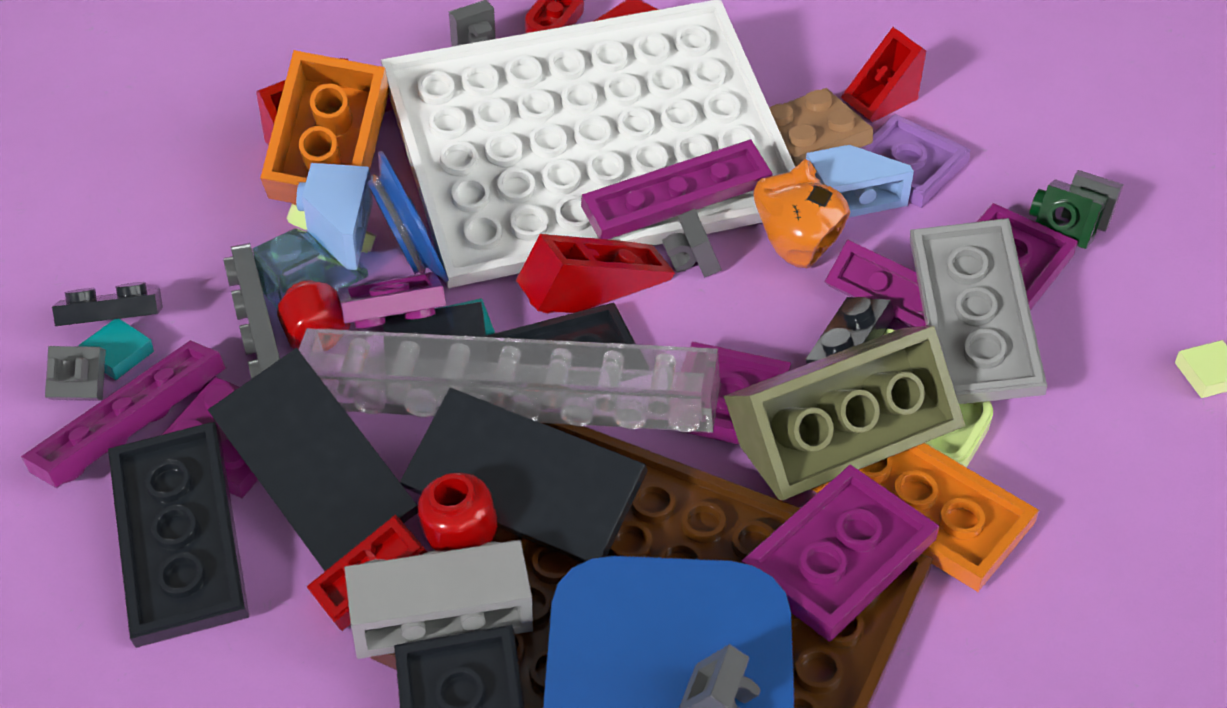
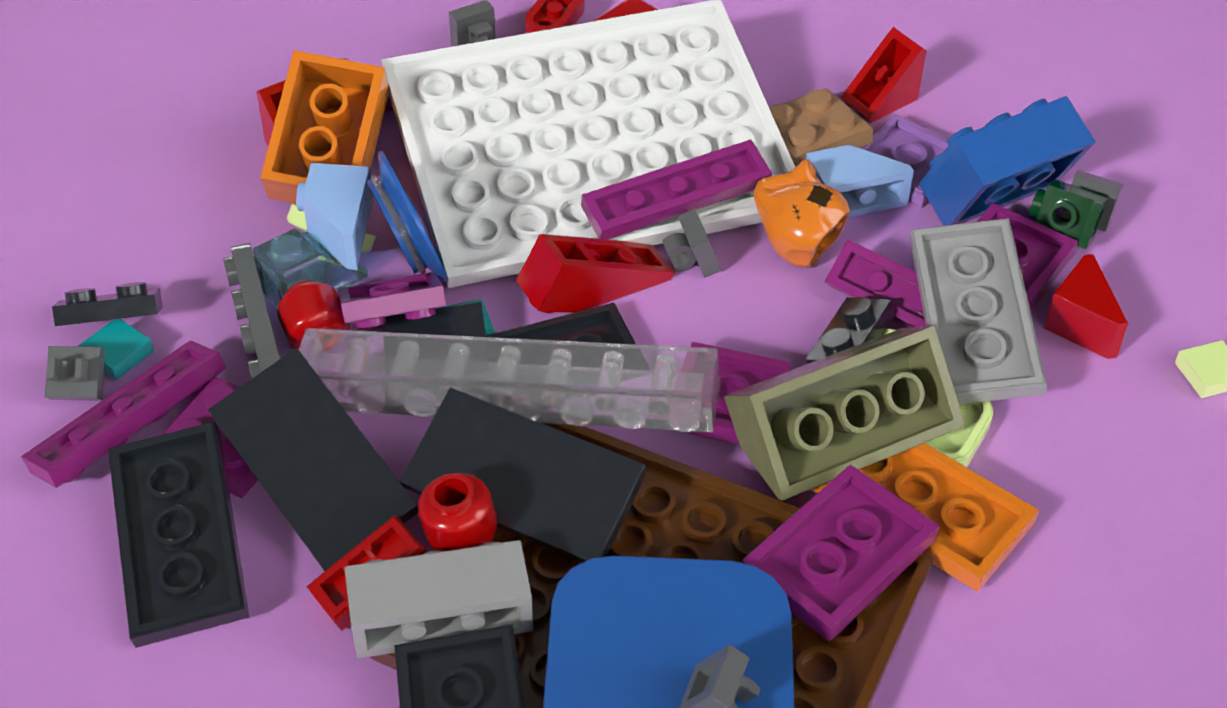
(1005, 160): none -> blue brick
(1087, 310): none -> red slope

